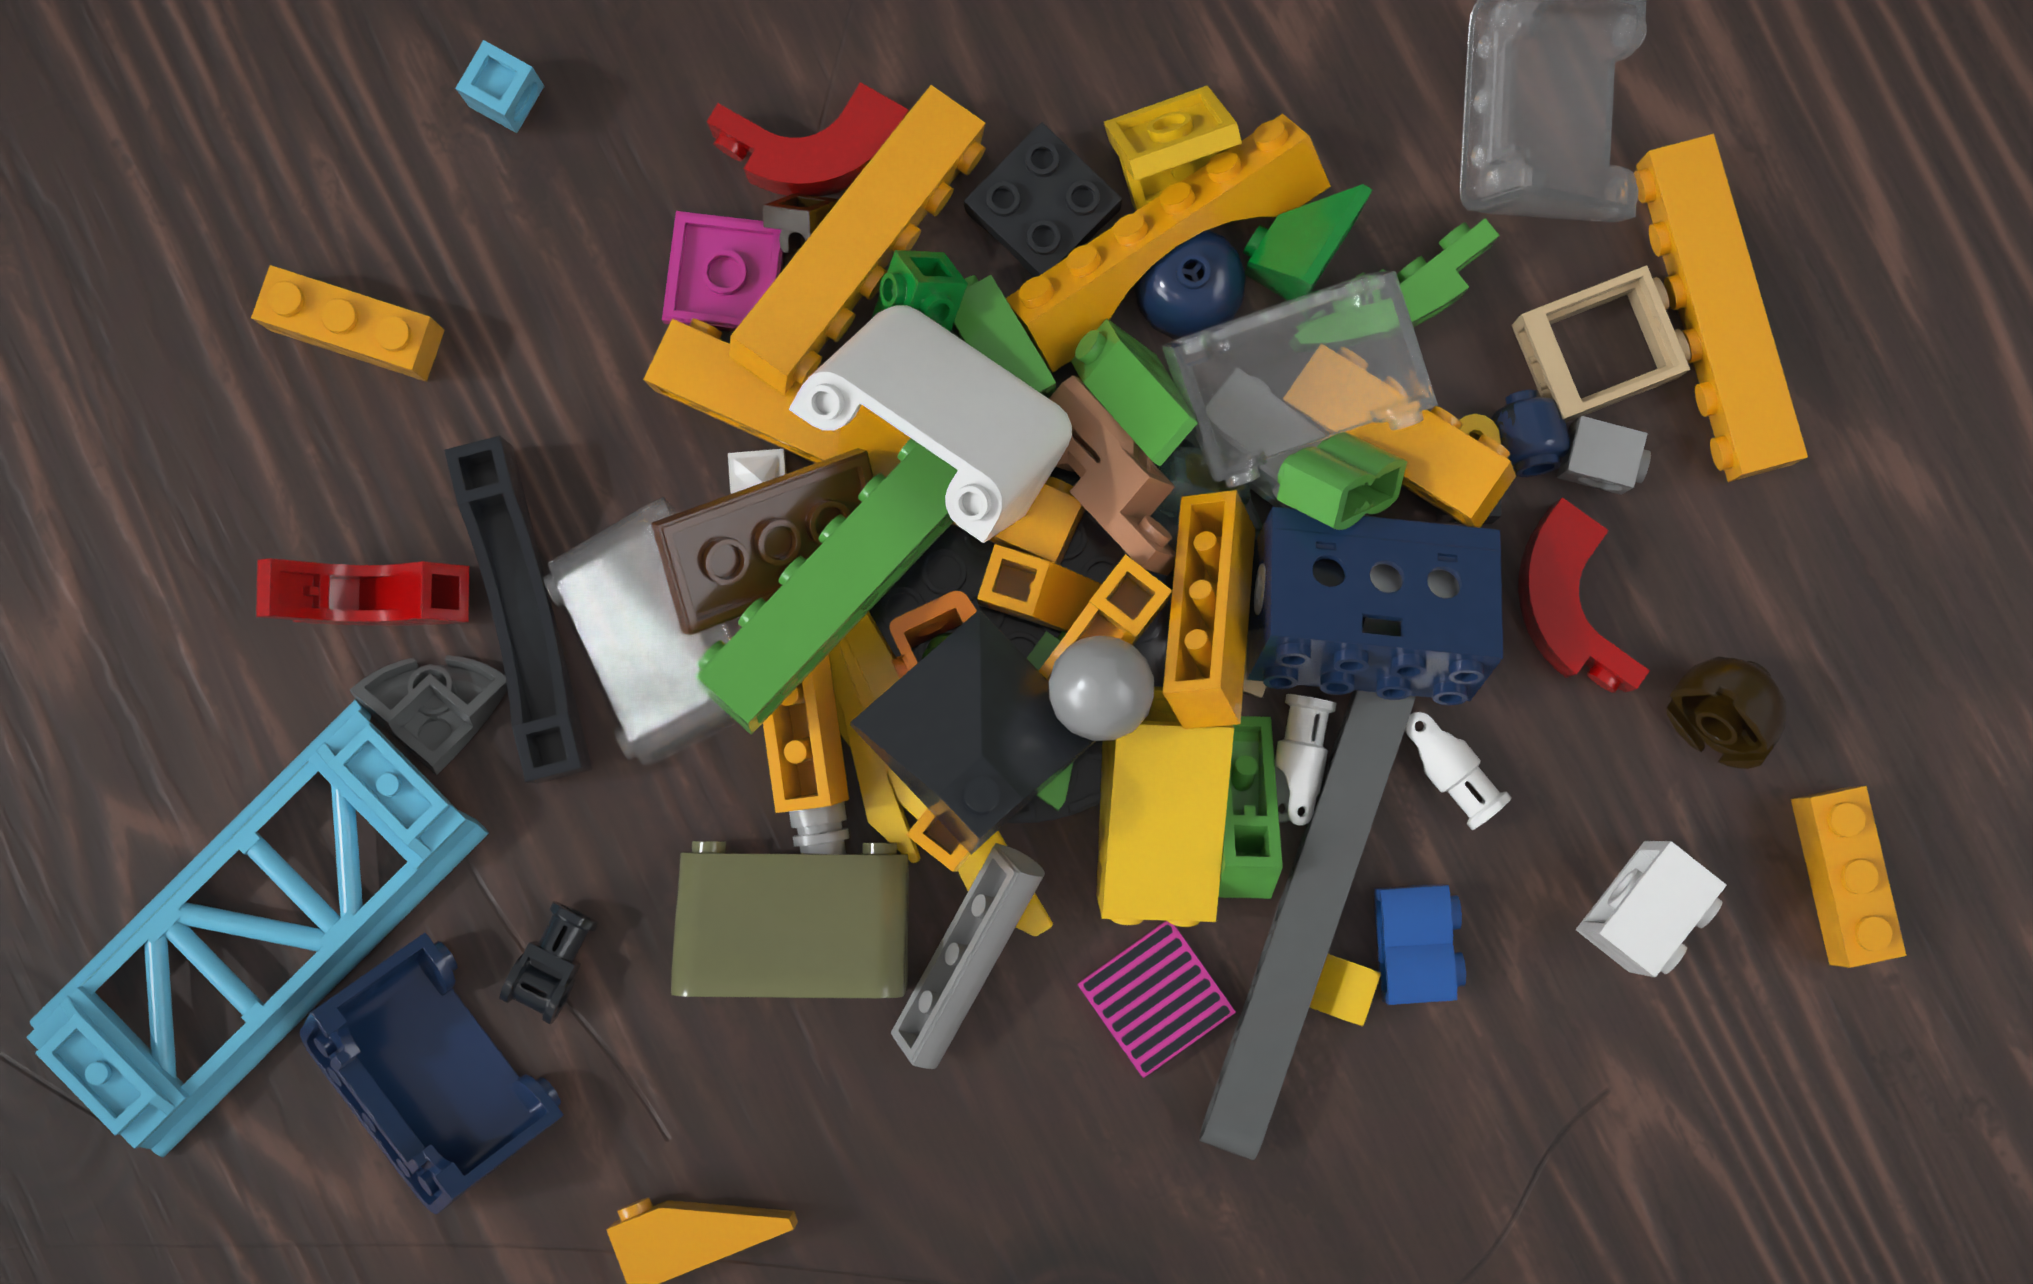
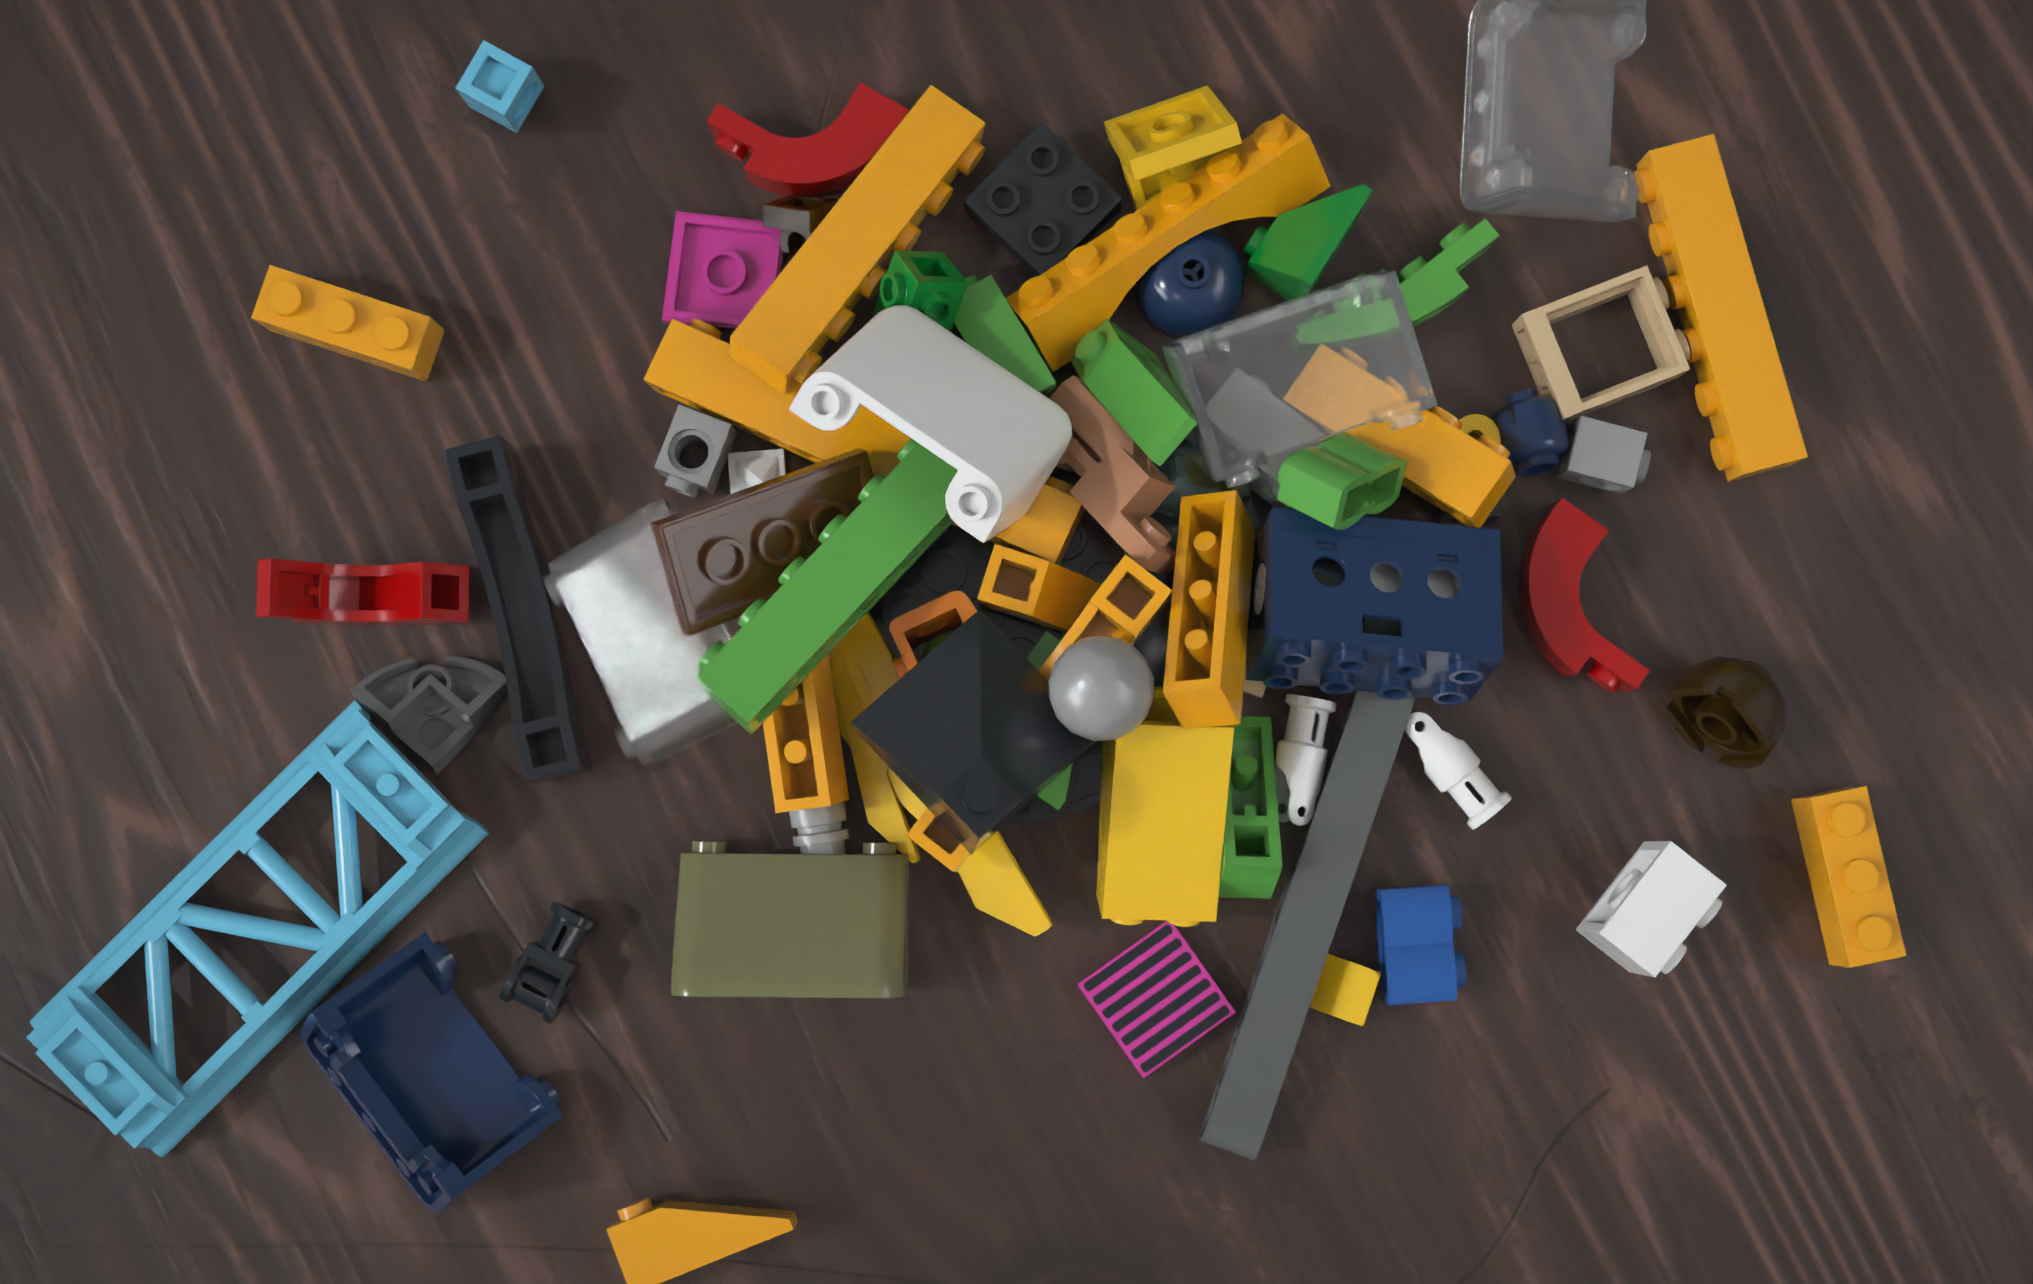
(691, 427): none -> light grey brick
(966, 955): light grey brick -> none

